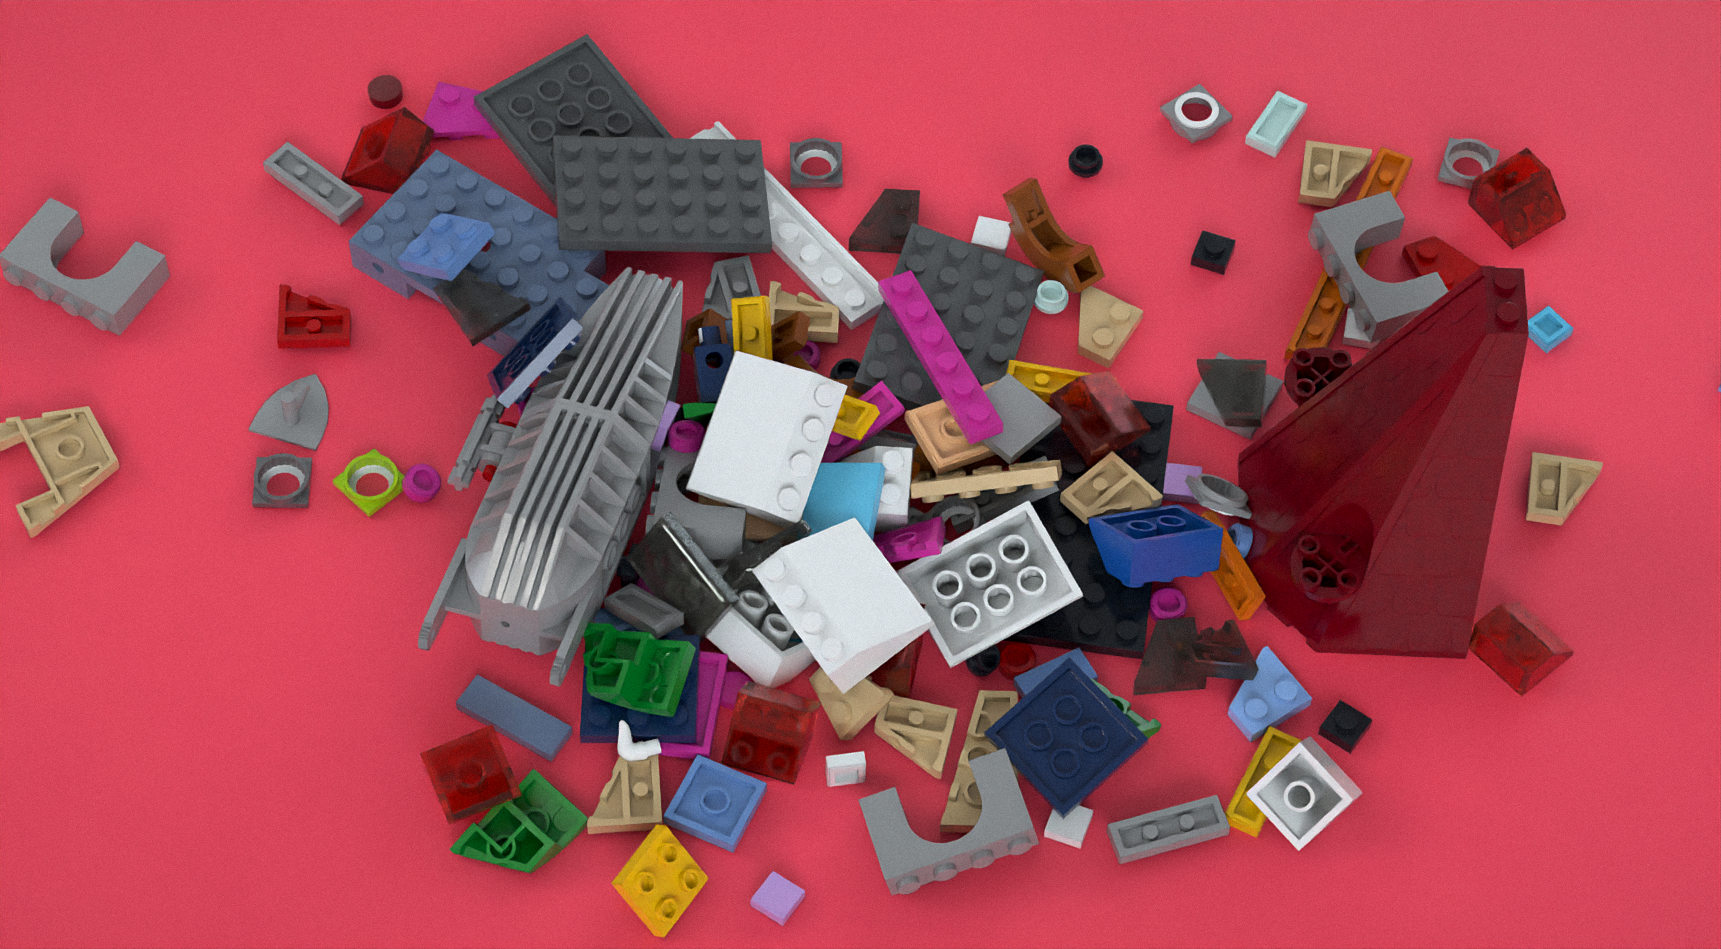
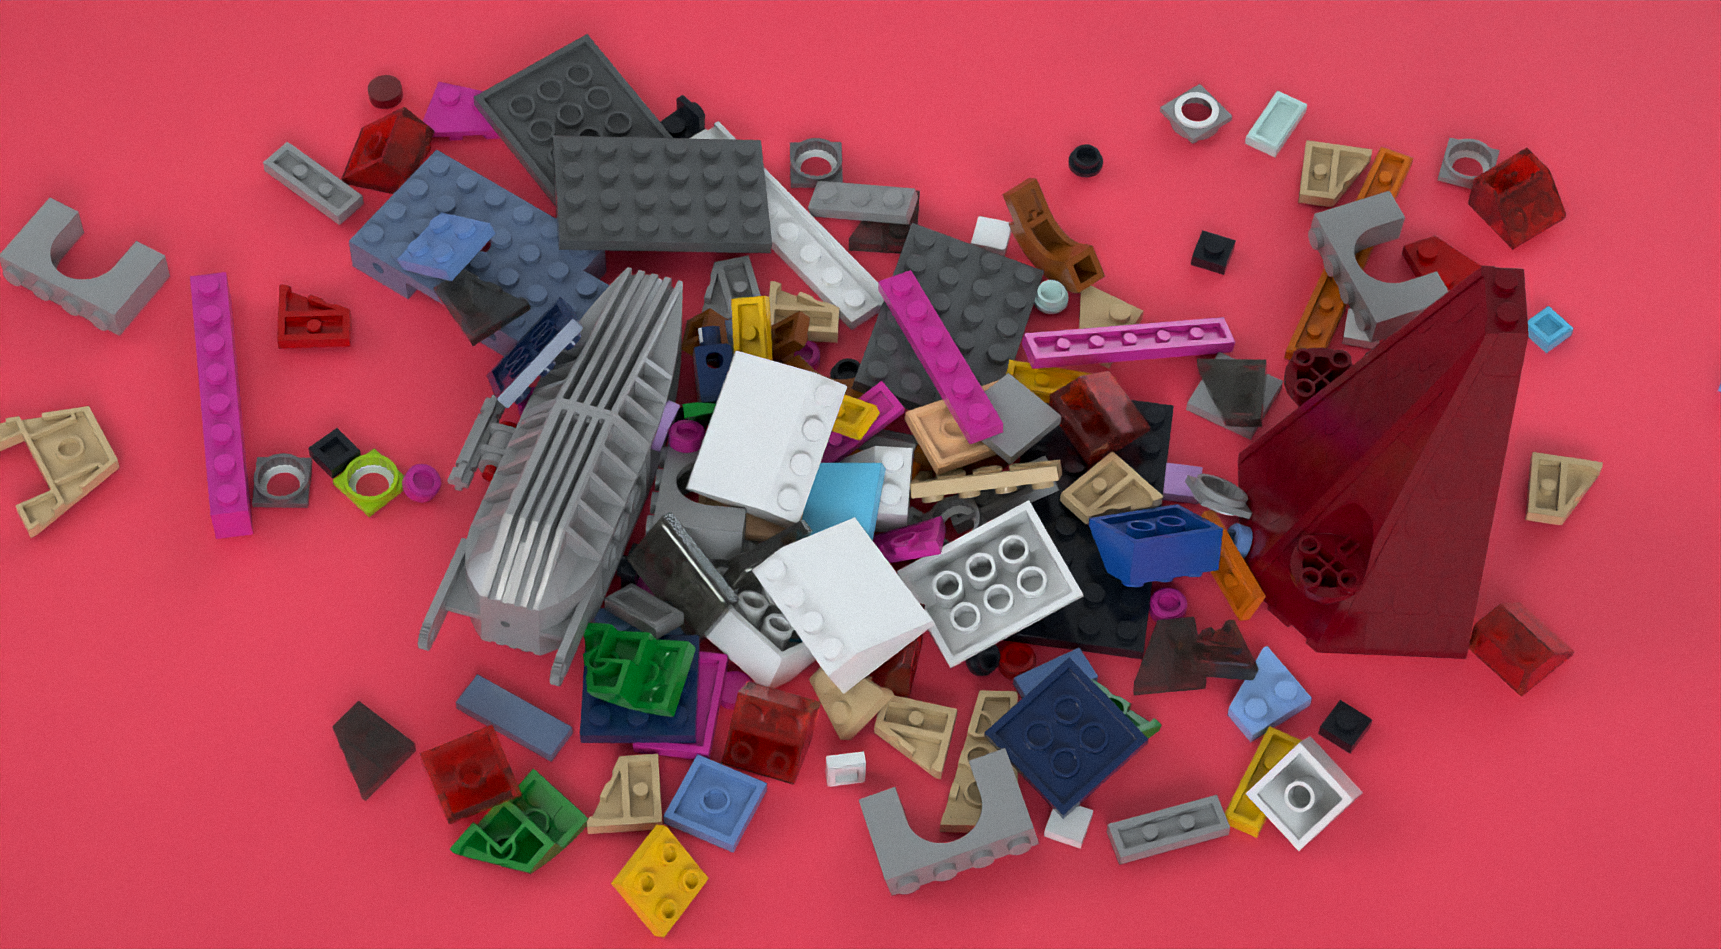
(221, 406): none -> dark pink brick
(295, 414): light grey shield -> none
(333, 452): none -> black plate
(370, 747): none -> clear smoke wing
(635, 751): white animal -> none
(686, 120): none -> black bracket
(777, 898): lavender tile -> none
(863, 202): none -> light grey plate
(1127, 342): none -> dark pink plate

